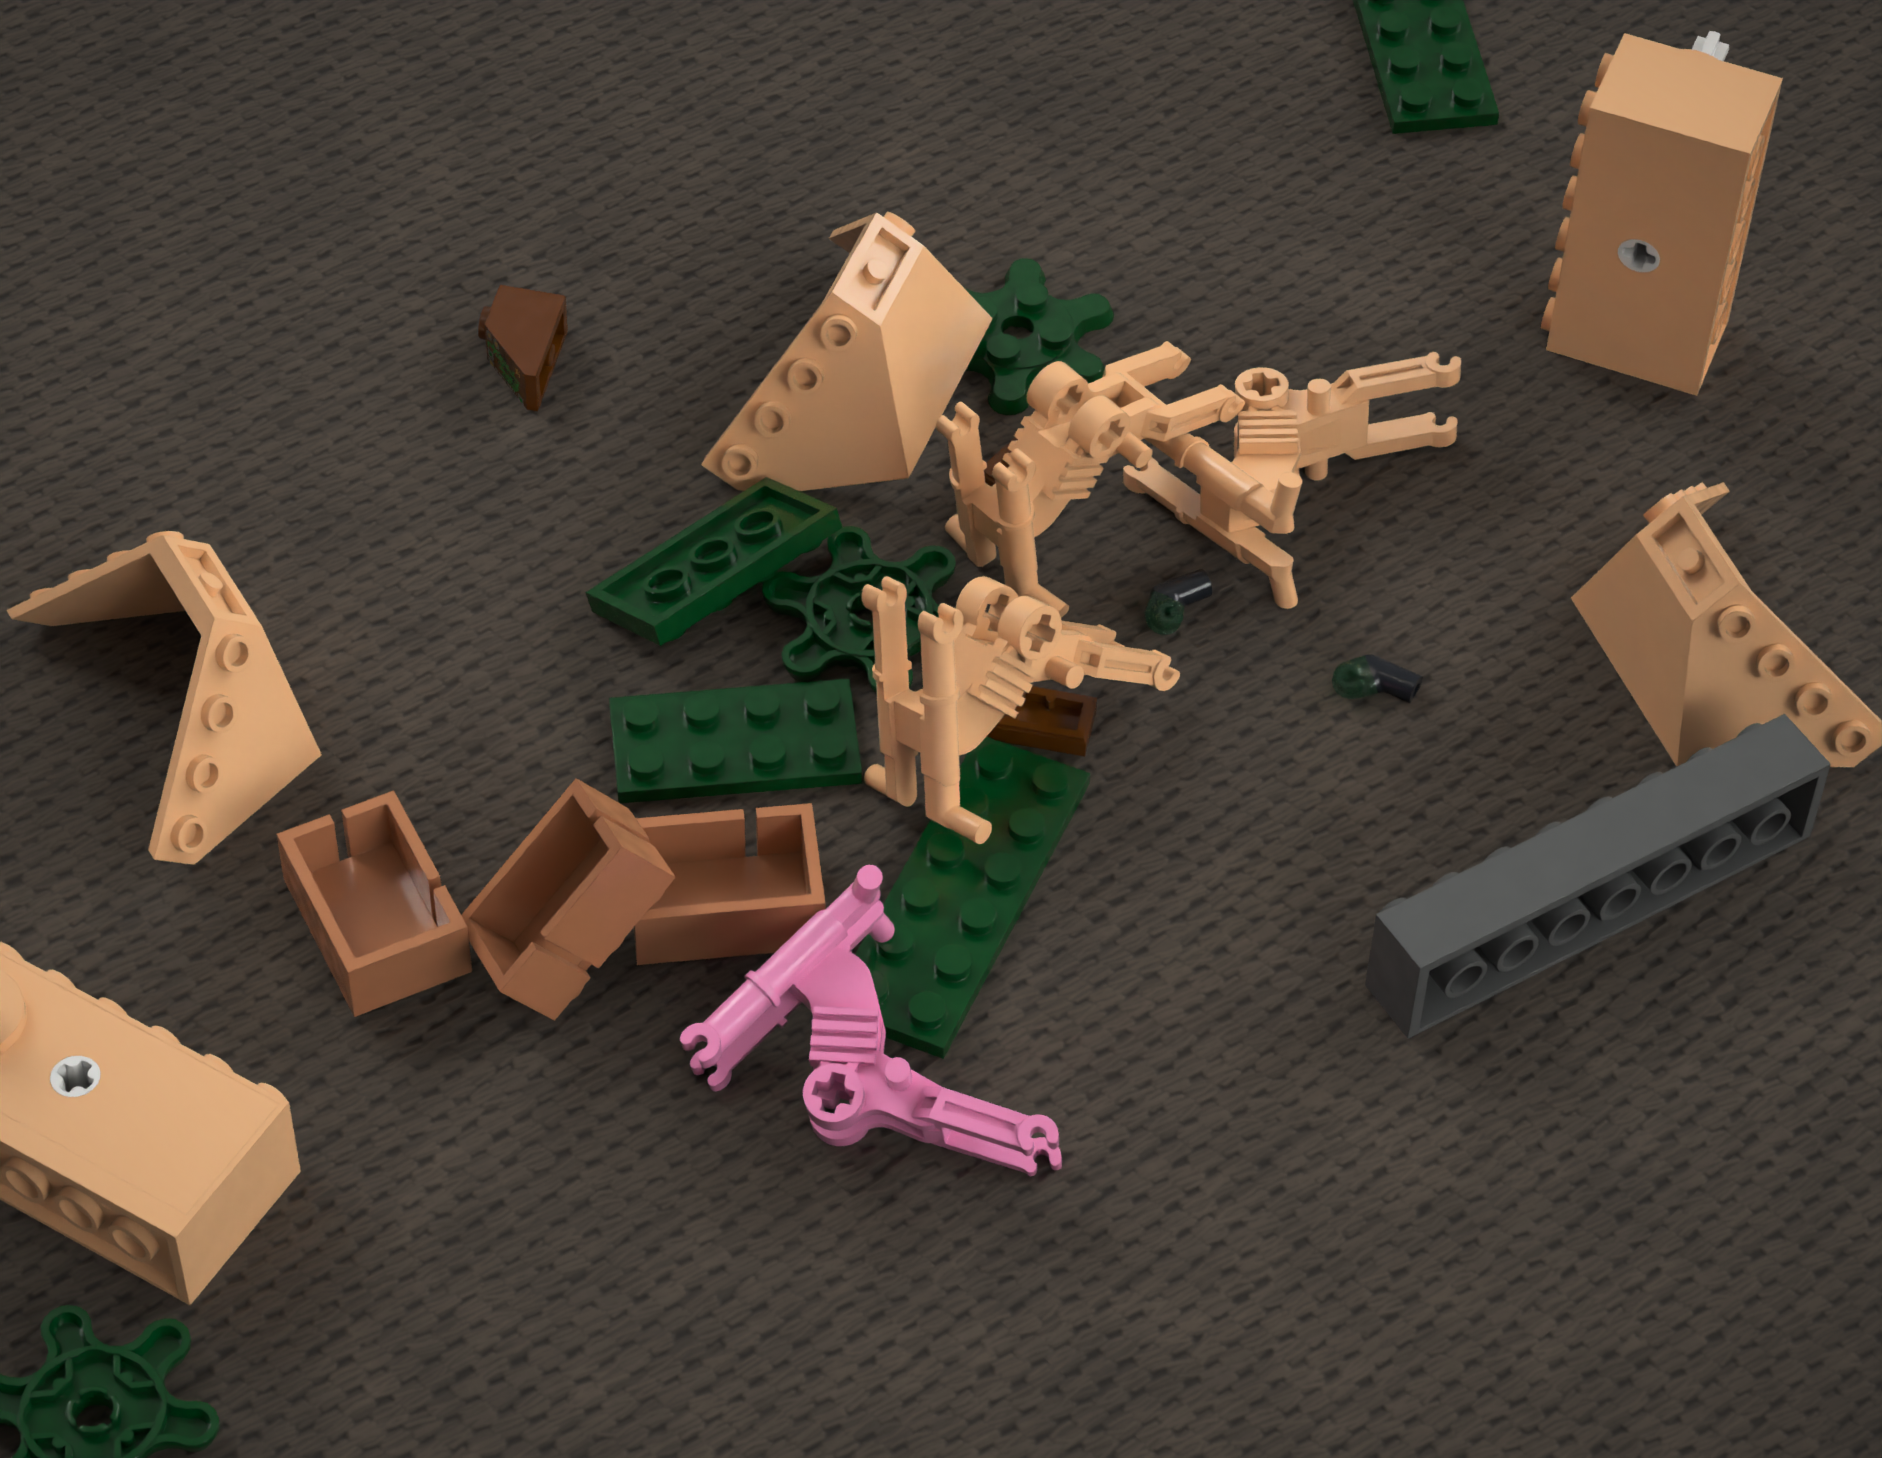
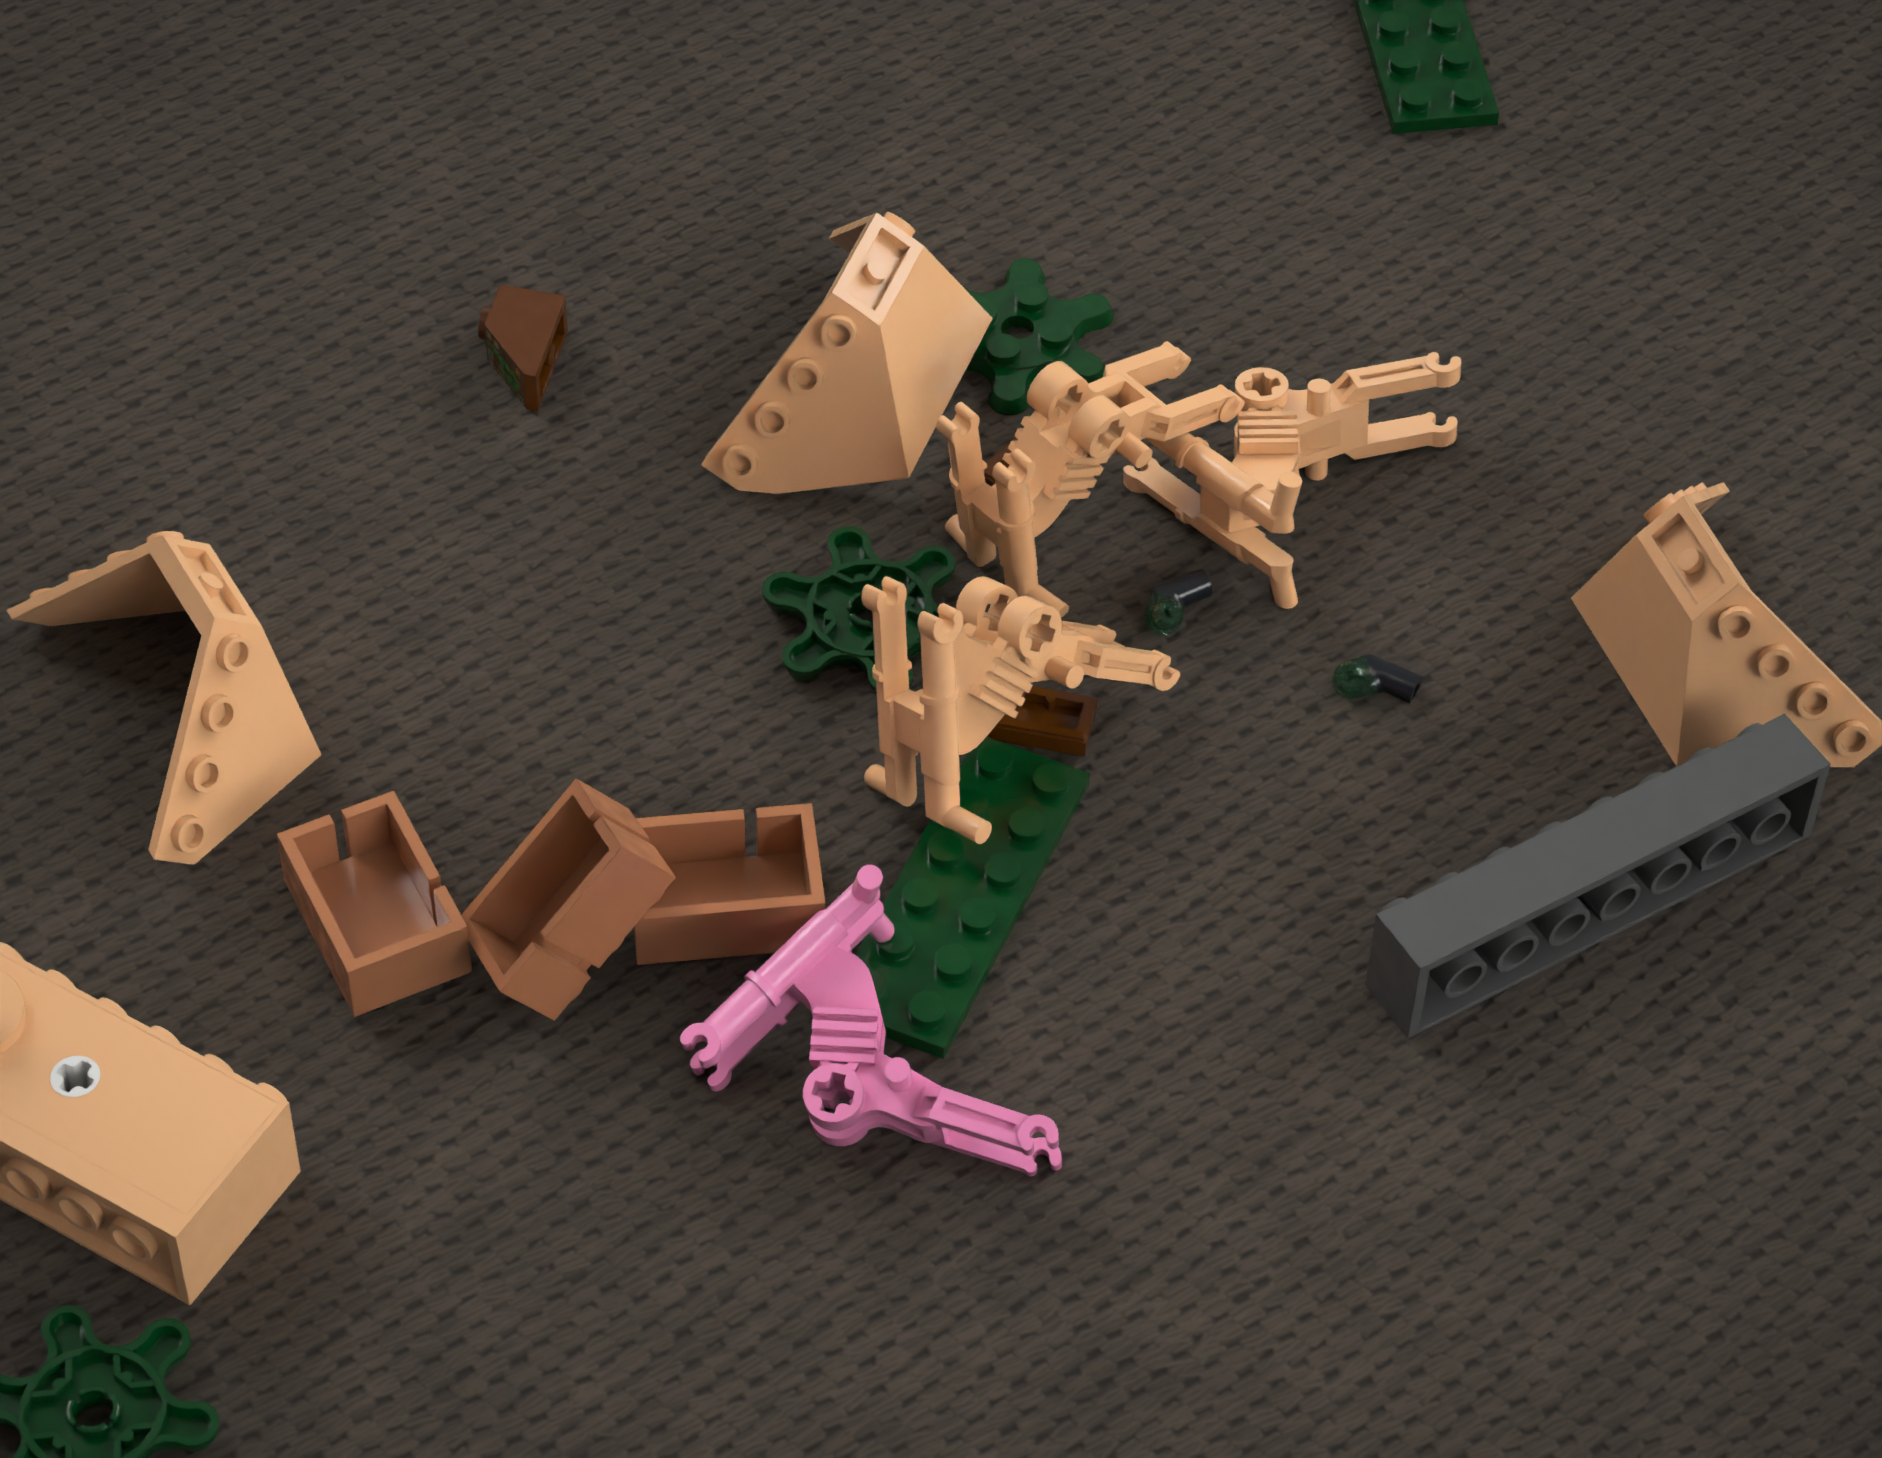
(714, 561): dark green plate -> none
(734, 740): dark green plate -> none
(1659, 209): light nougat piece -> none

